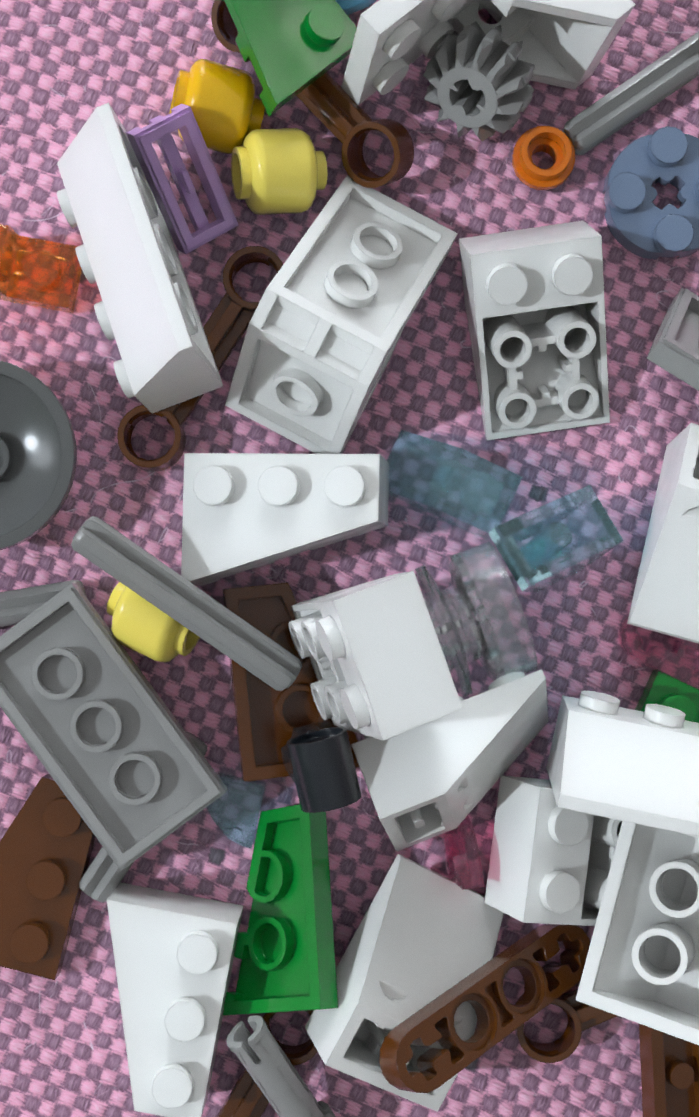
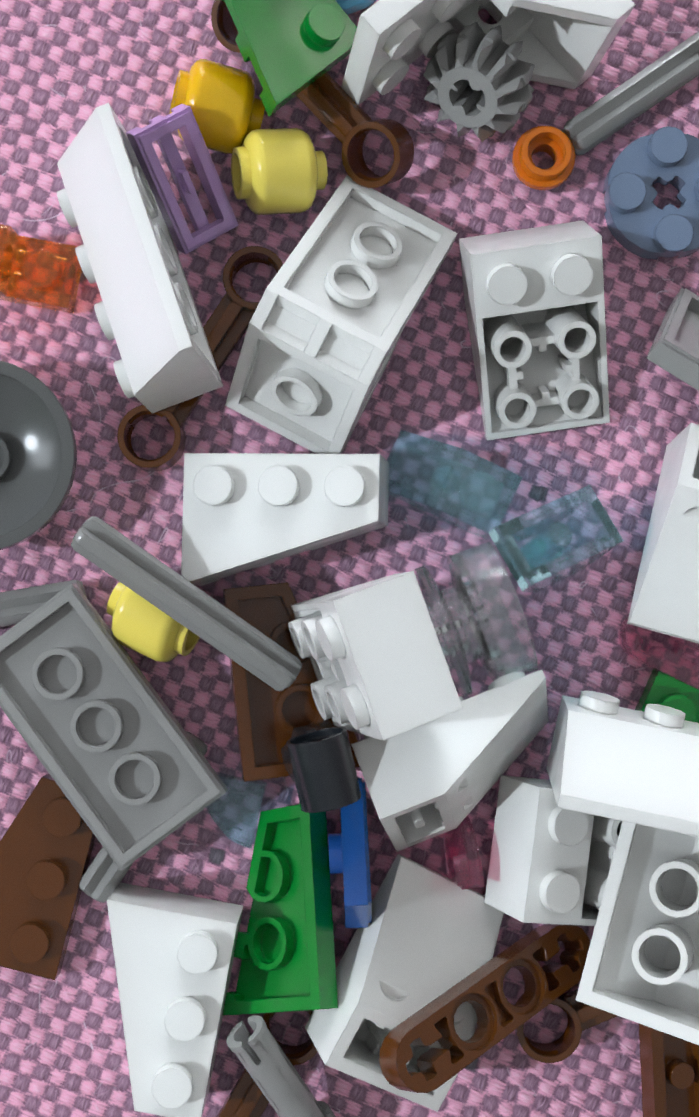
(351, 857): none -> blue plate

